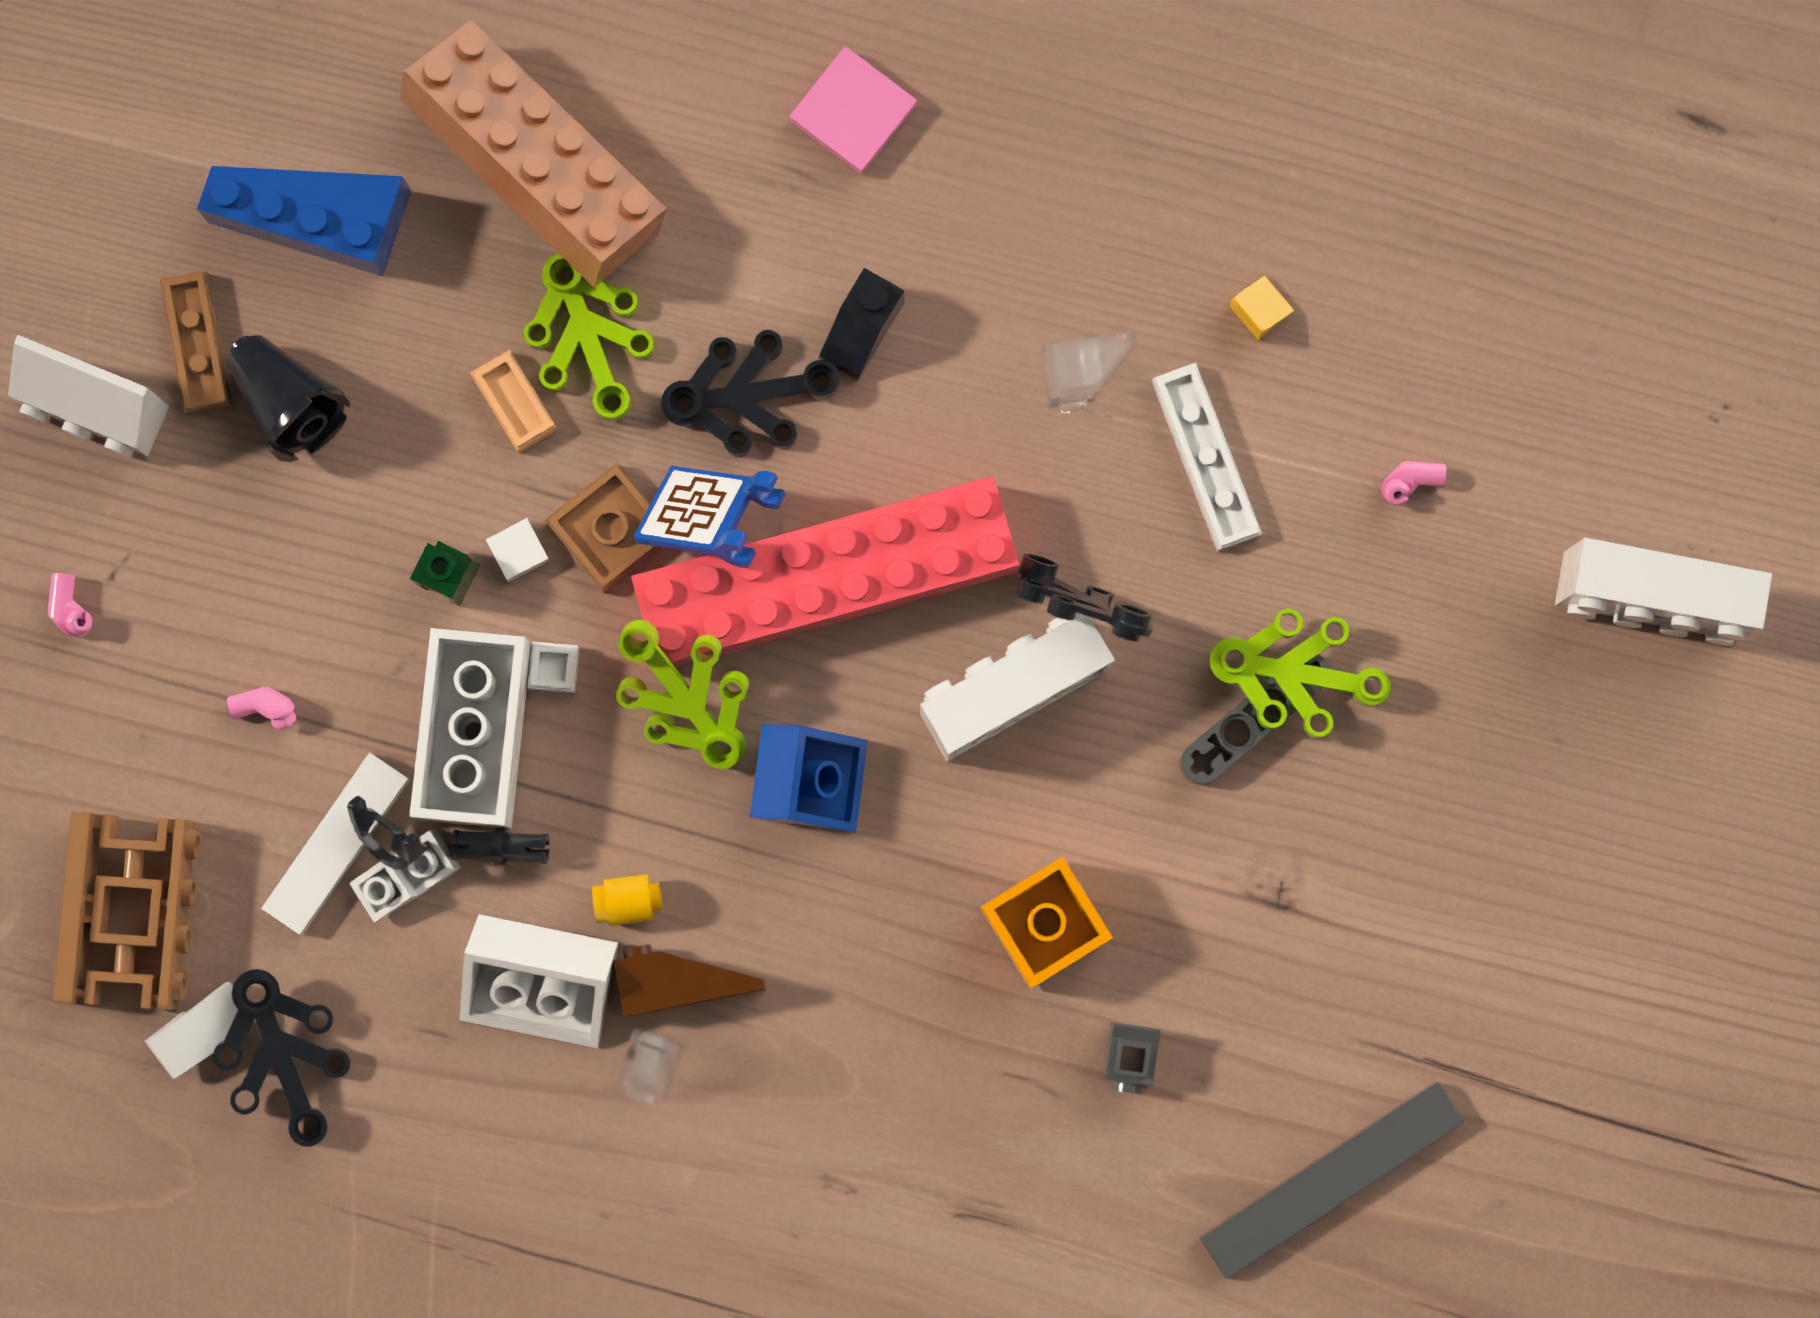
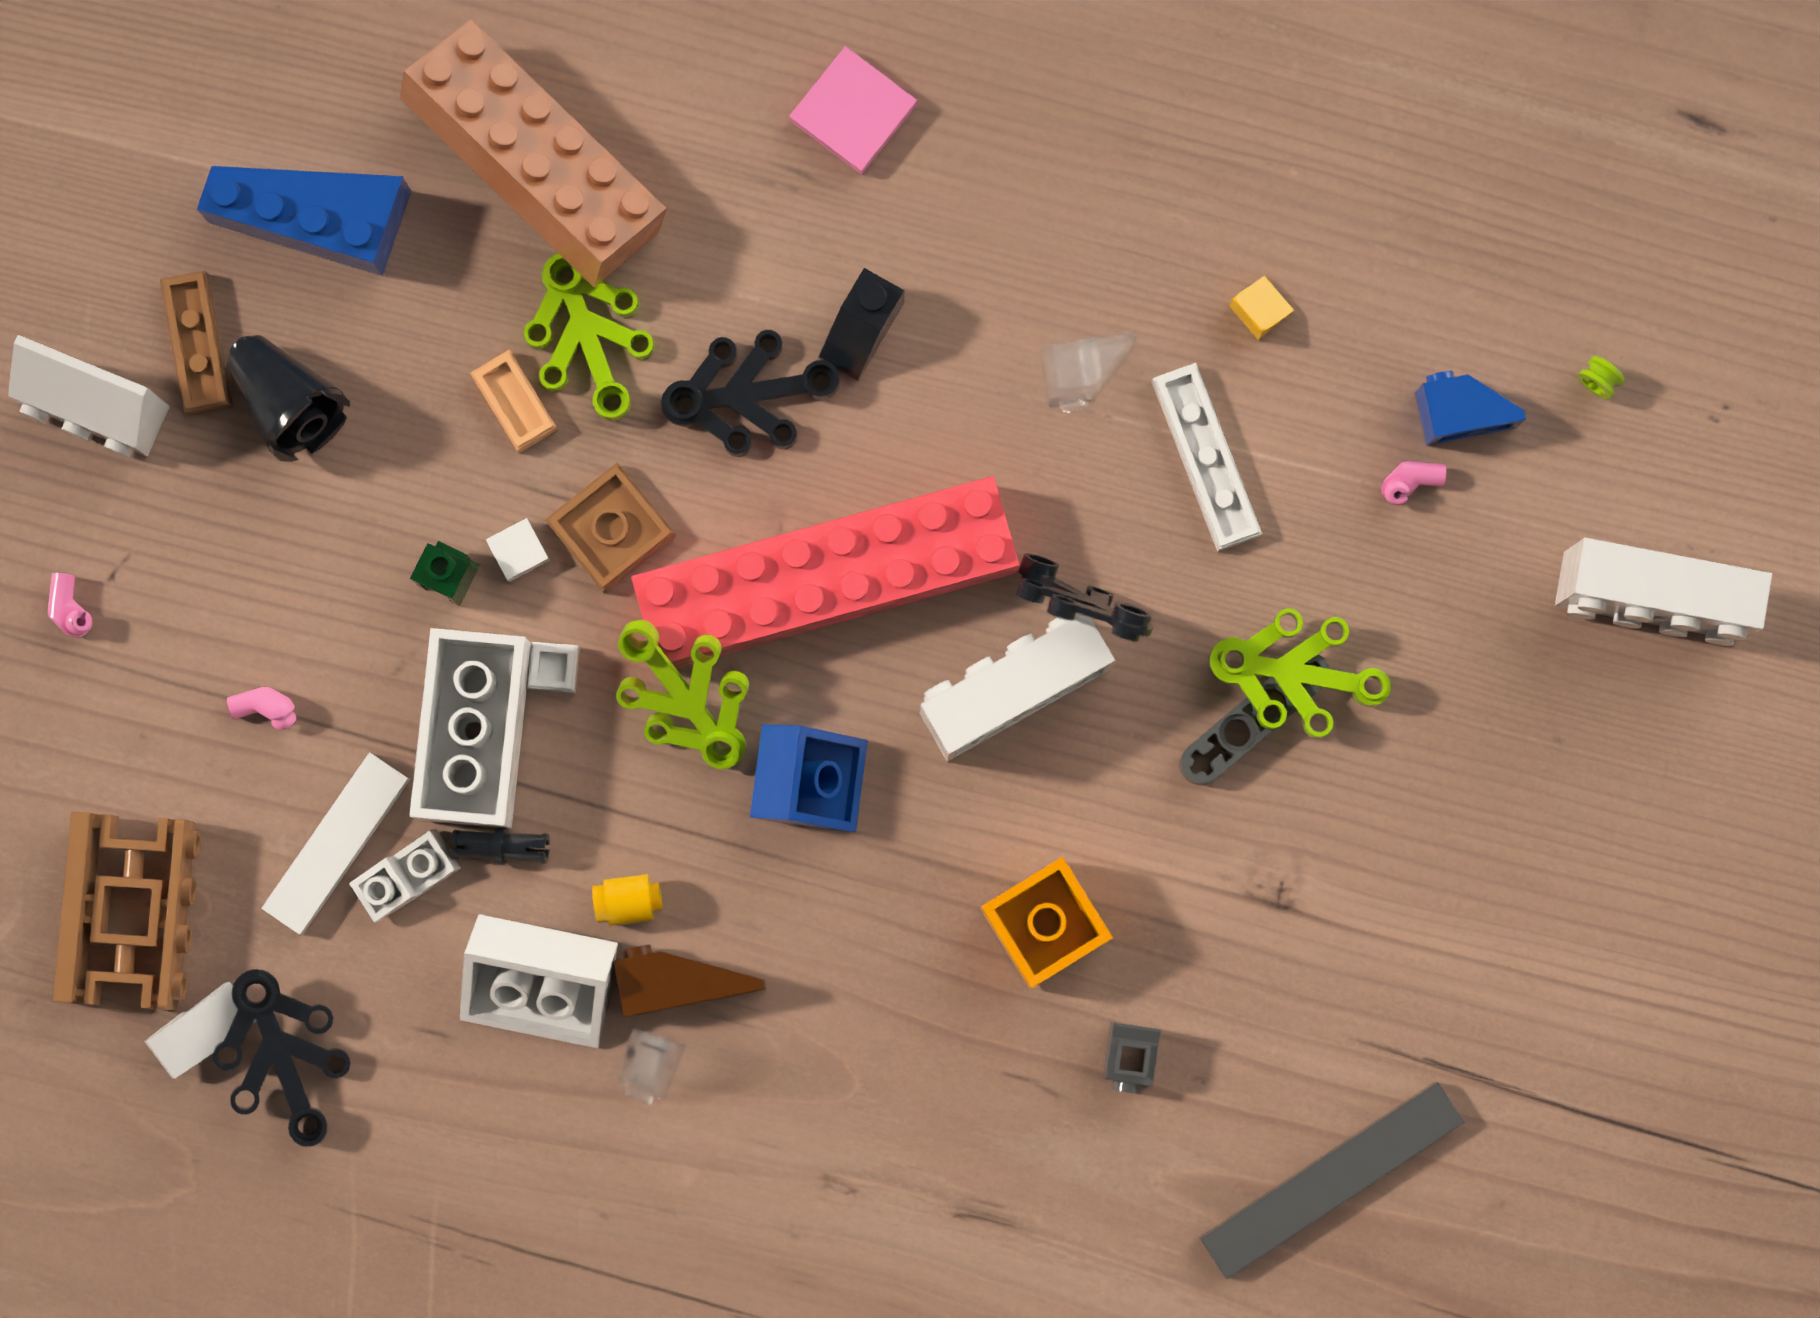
(362, 820): black helmet -> none
(702, 509): flag -> none
(1463, 408): none -> blue slope
(1601, 377): none -> lime bush

